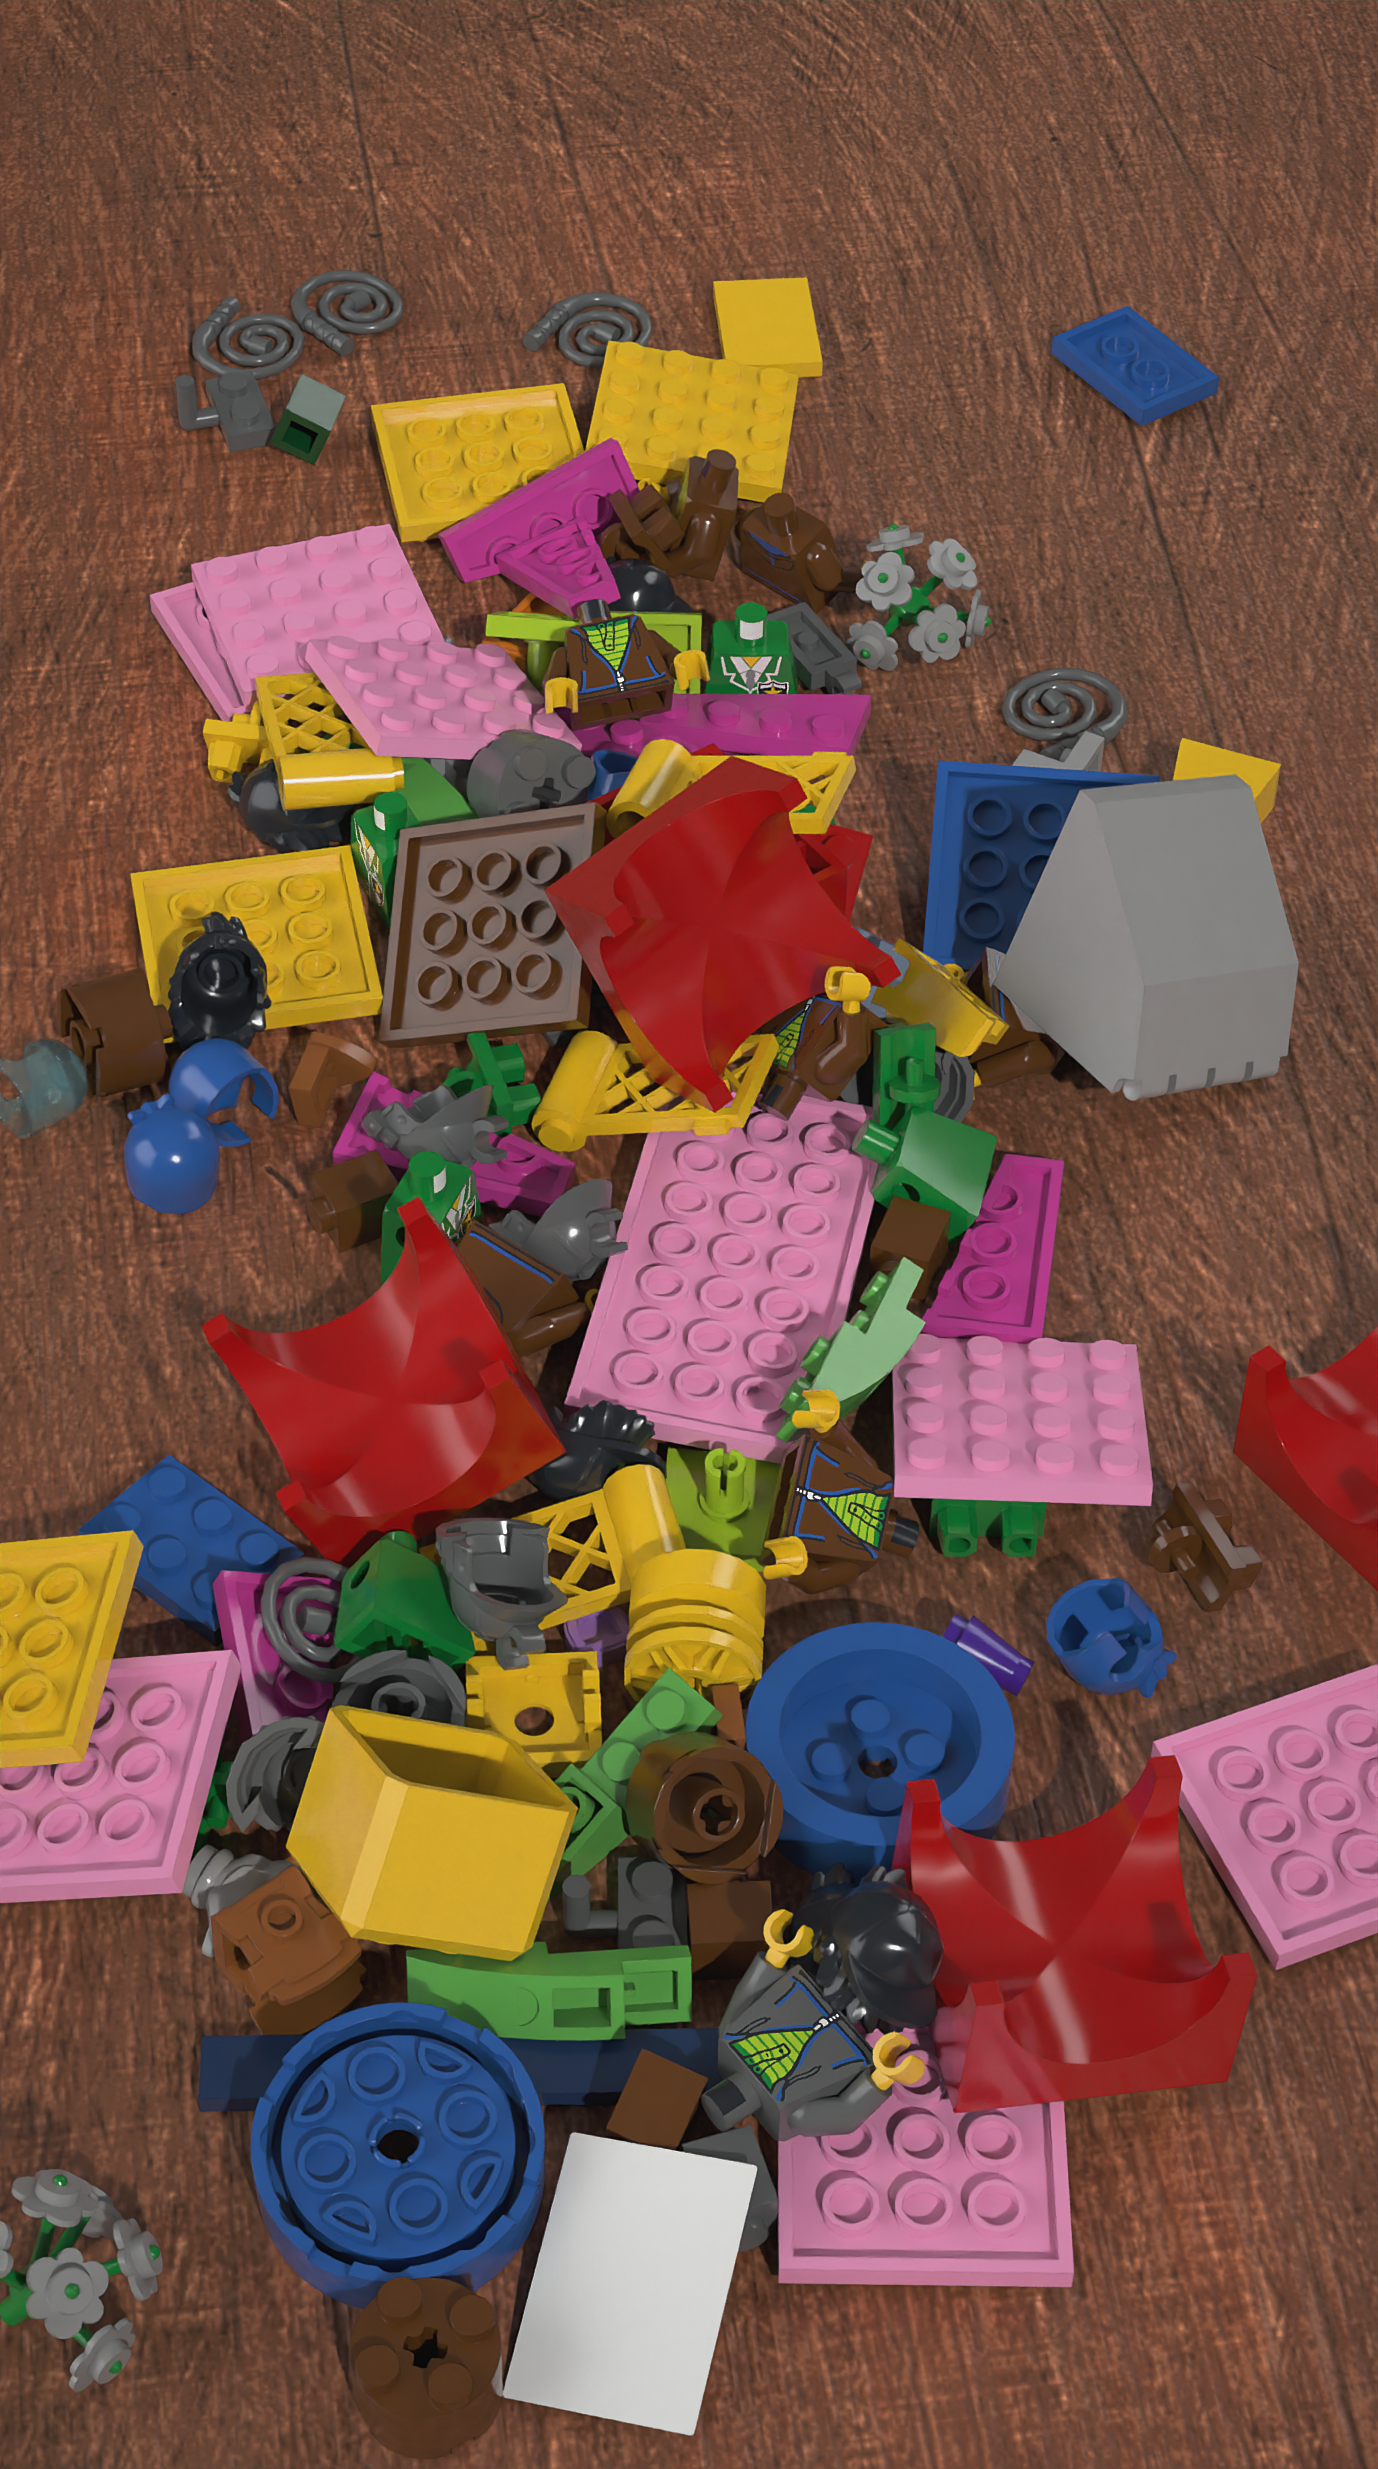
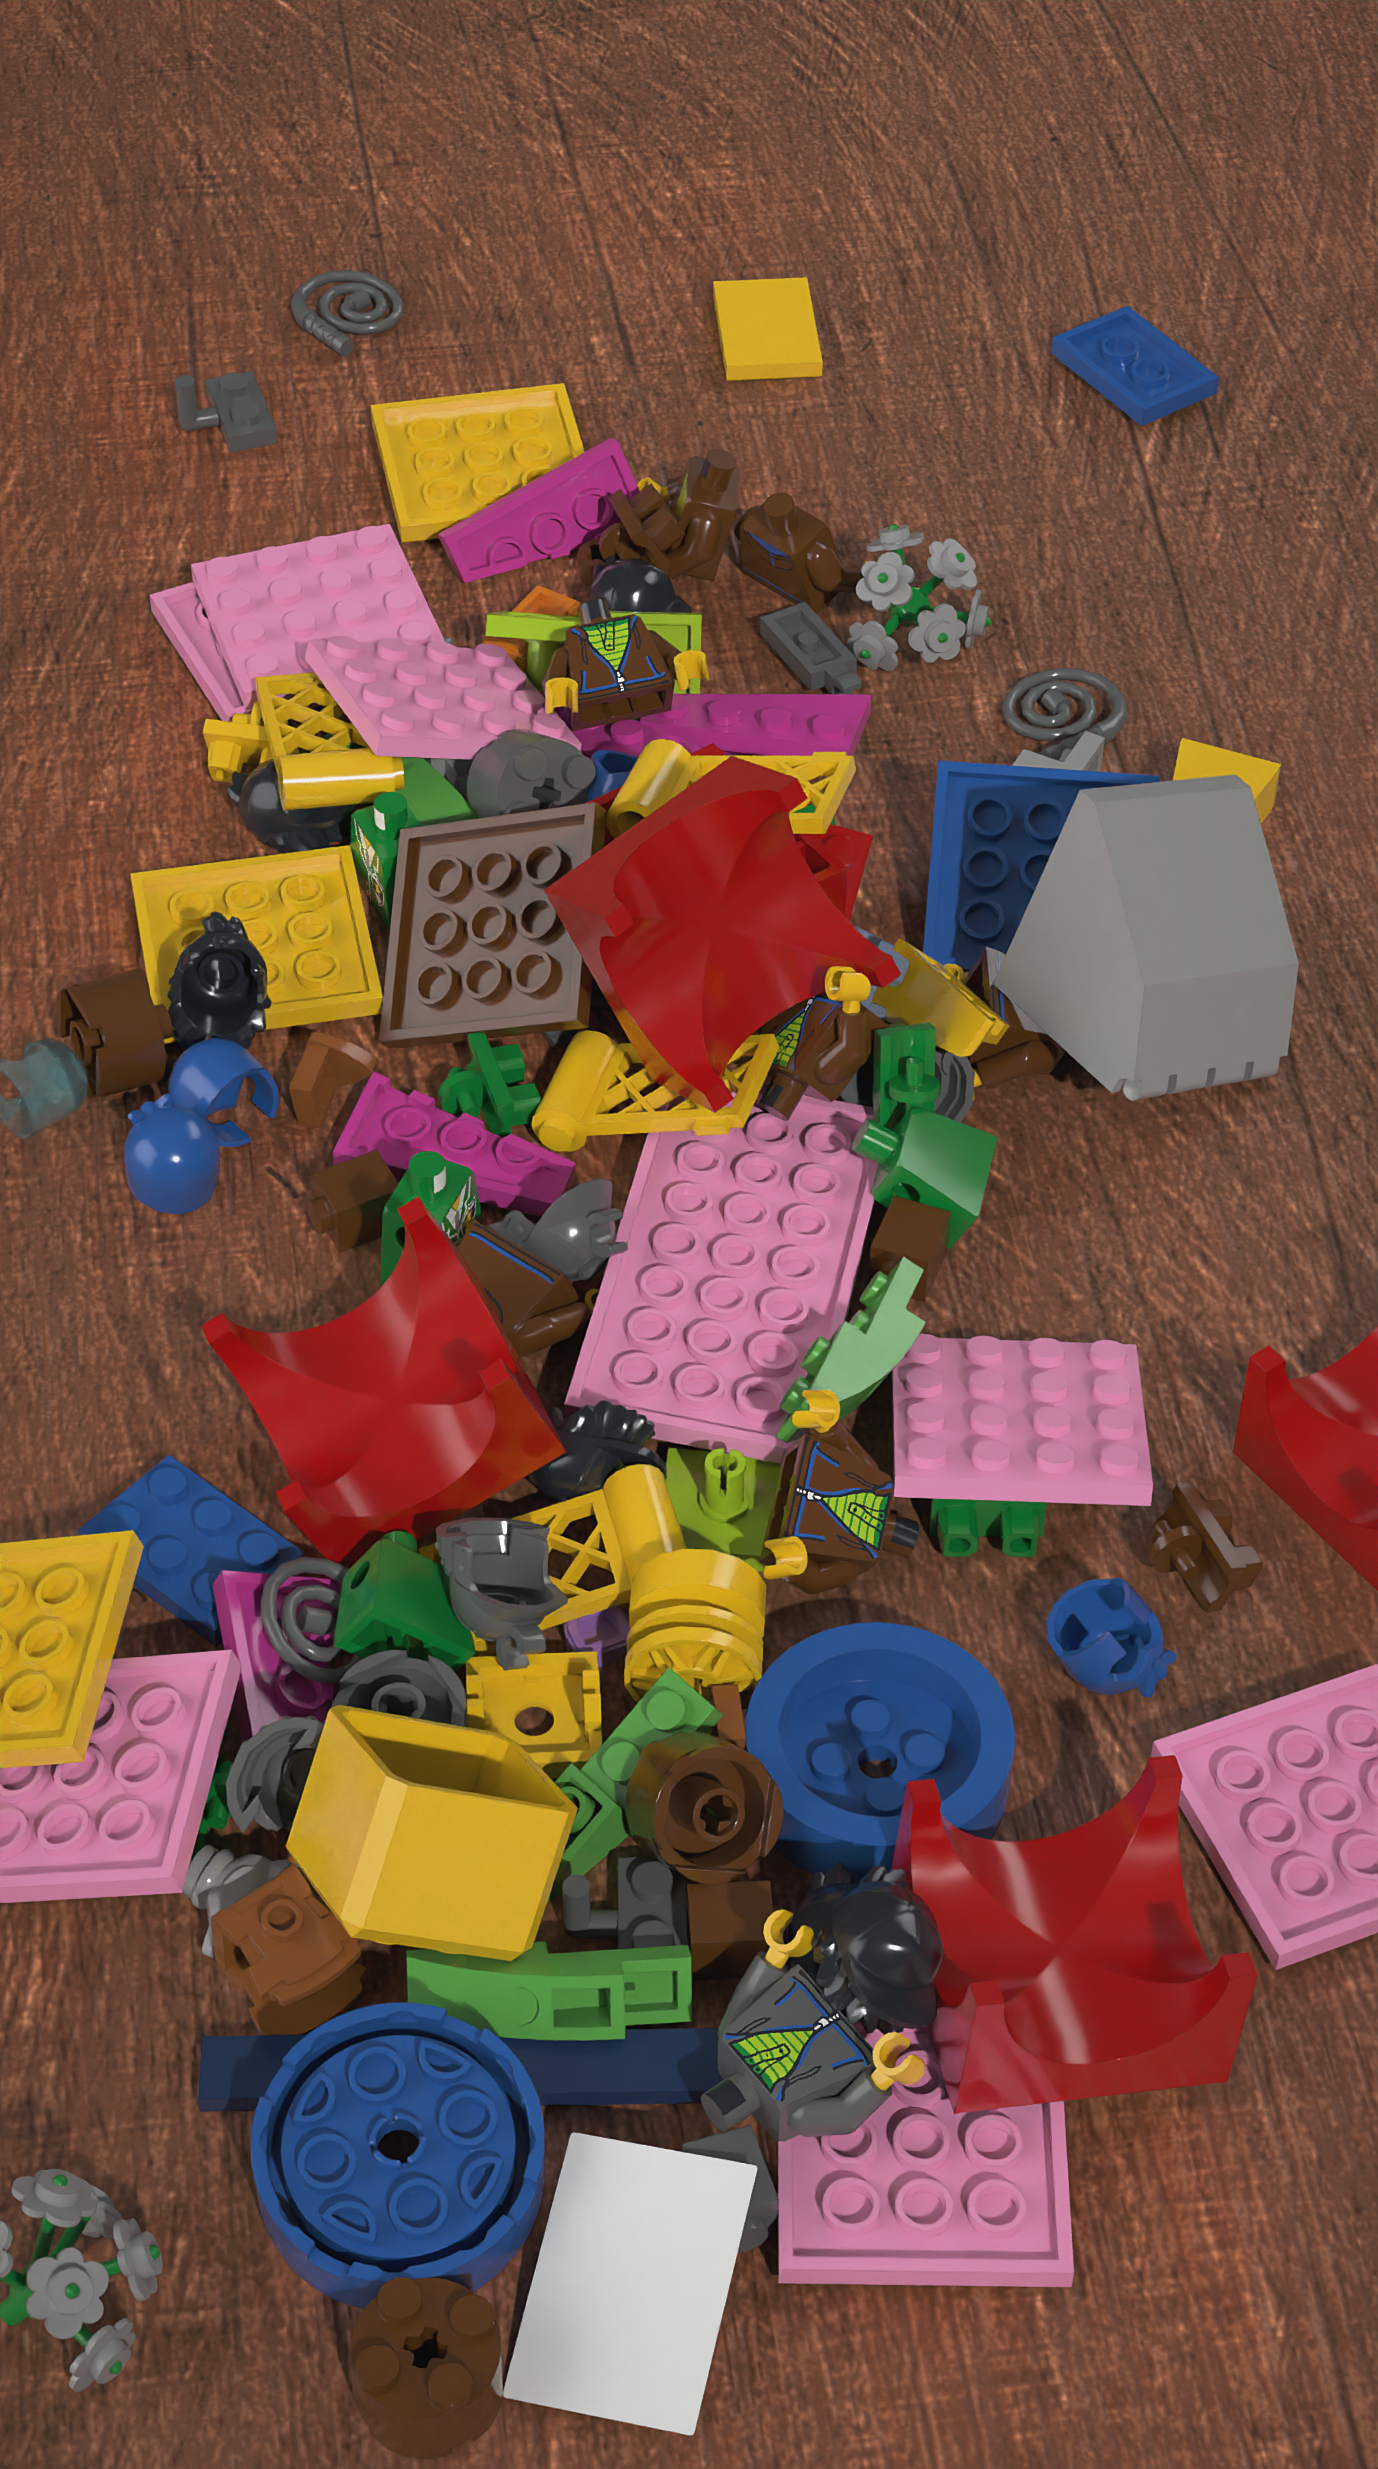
(250, 339): dark grey piece -> none
(308, 419): brick -> none
(440, 1124): dark grey helmet -> none
(561, 567): dark pink wing -> none
(568, 307): dark grey piece -> none
(656, 2103): reddish brown brick -> none
(685, 405): yellow plate -> none
(750, 655): green torso -> none
(994, 1653): dark purple cone -> none
(1004, 1259): dark pink wing -> none

